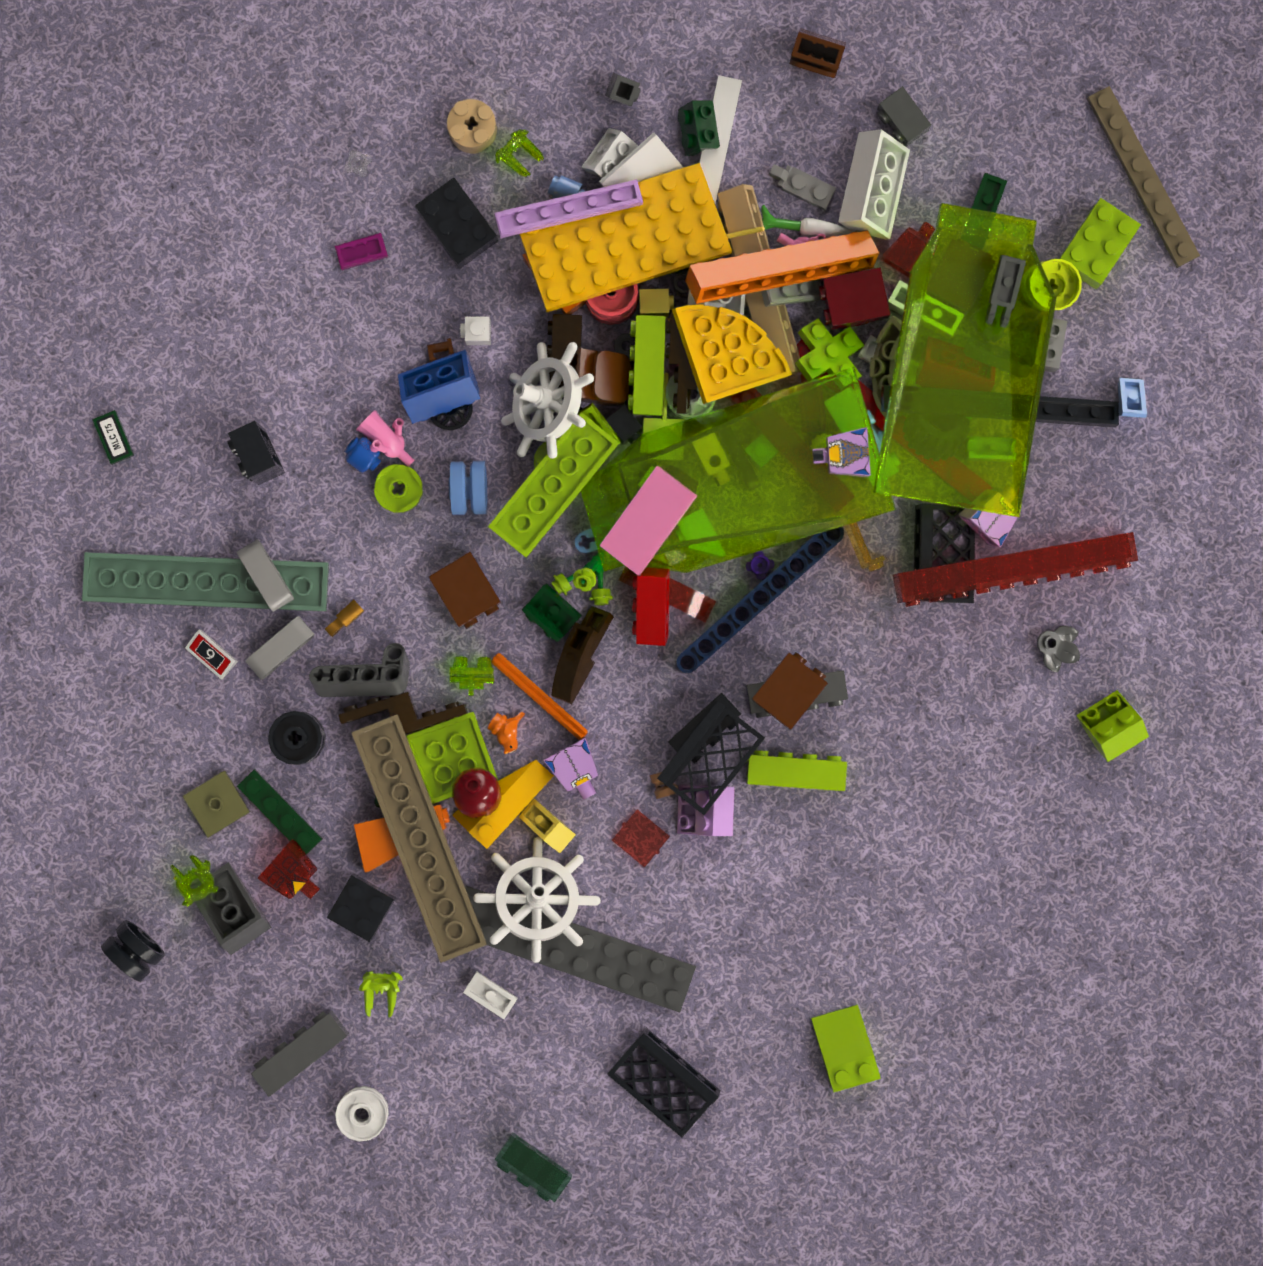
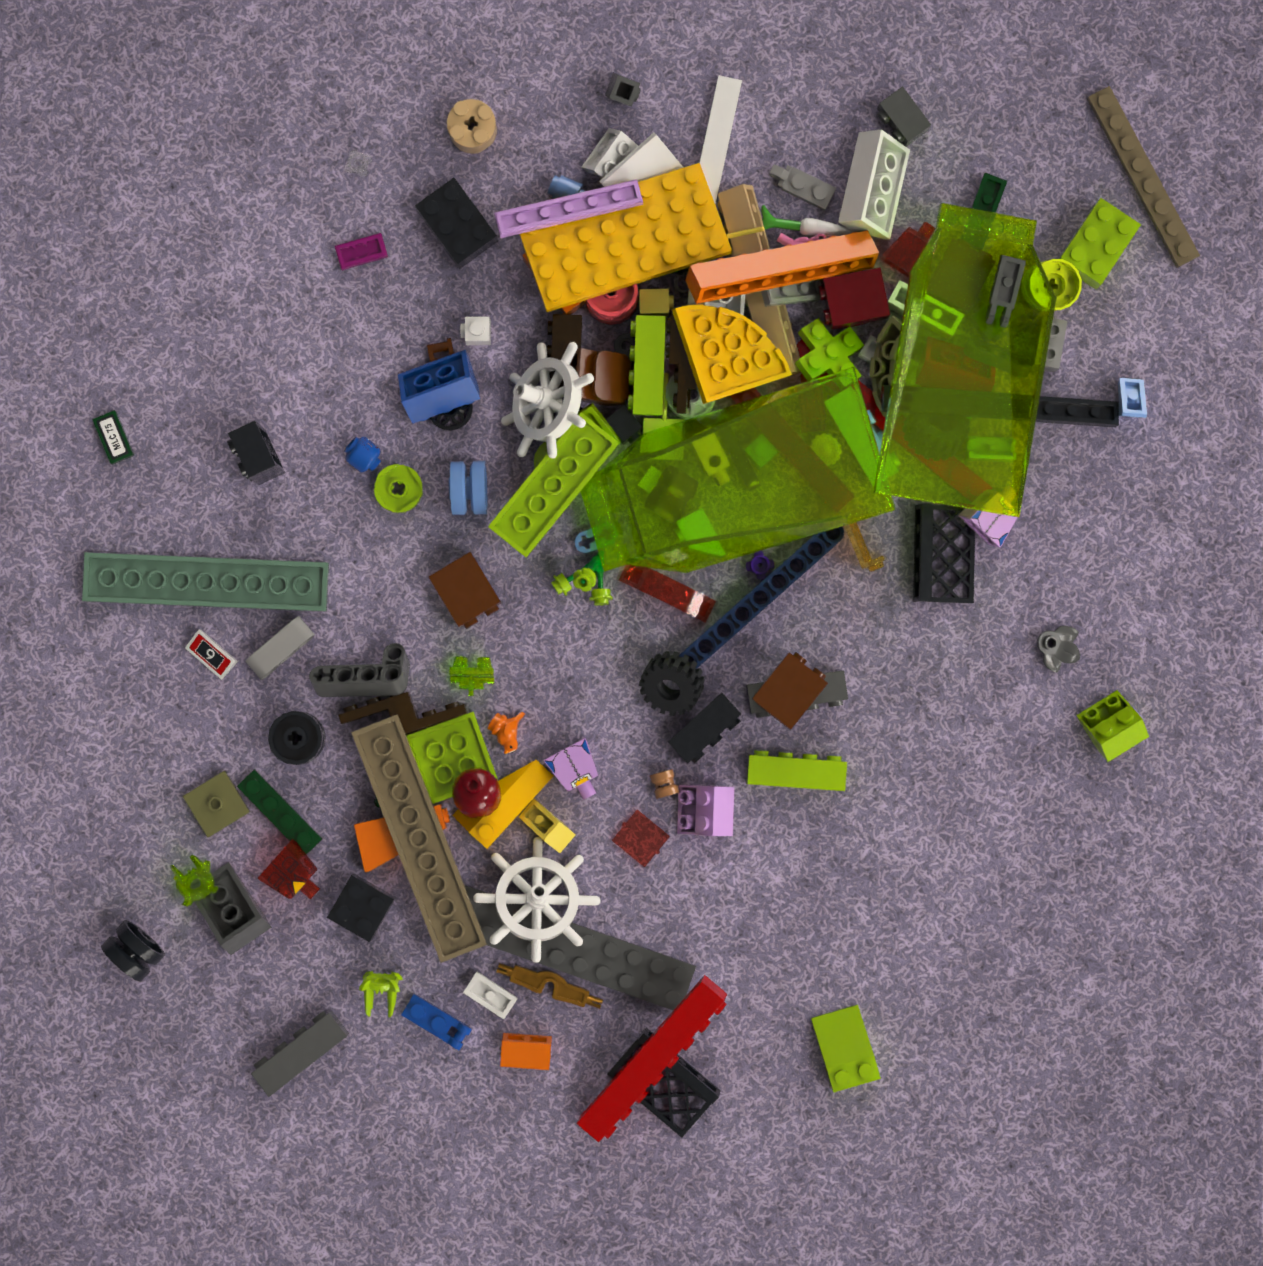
(265, 575): light grey beam -> none
(345, 618): pearl gold bar -> none
(358, 1128): white wheel -> none
(384, 438): bright pink piece -> none
(436, 1021): none -> blue plate
(518, 140): clear neon green piece -> none
(526, 1051): none -> orange hinge
(532, 1168): clear green brick -> none
(536, 982): none -> pearl gold piece
(539, 696): orange axle -> none
(551, 613): dark green bracket -> none
(577, 652): dark brown slope -> none
(648, 520): bright pink tile -> none
(651, 606): red brick -> none
(652, 1058): none -> red brick
(676, 670): none -> black tyre
(694, 744): black fence -> none
(698, 127): dark green bracket -> none
(817, 53): reddish brown brick -> none
(845, 453): torso -> none
(1014, 568): clear red brick -> none

